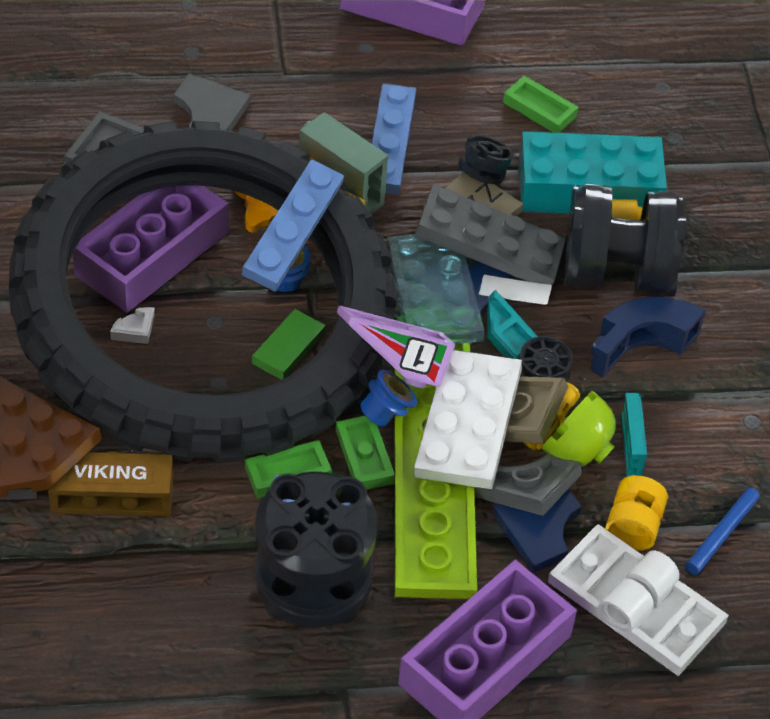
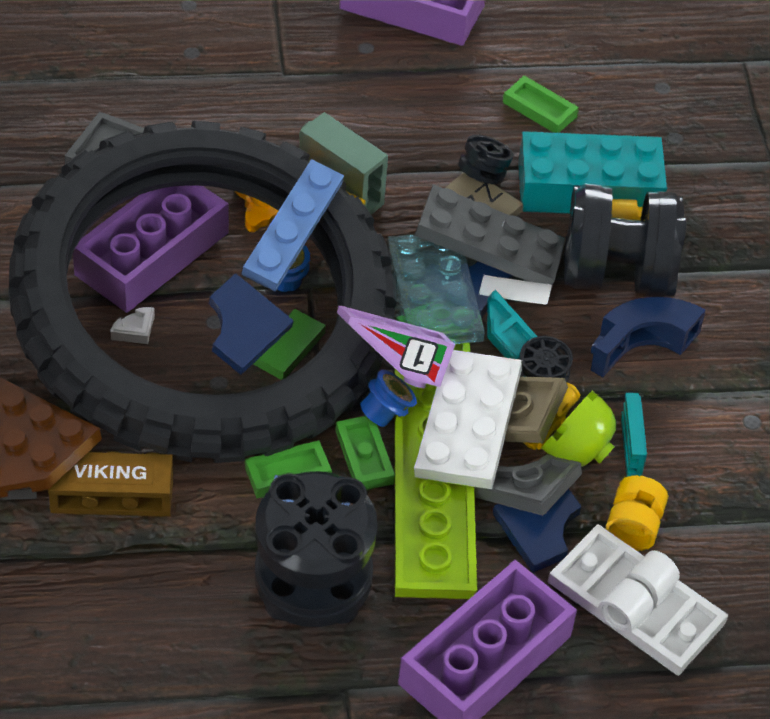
(211, 101): dark grey tile -> none
(247, 323): none -> dark blue tile
(393, 130): medium blue plate -> none
(722, 531): blue bar -> none

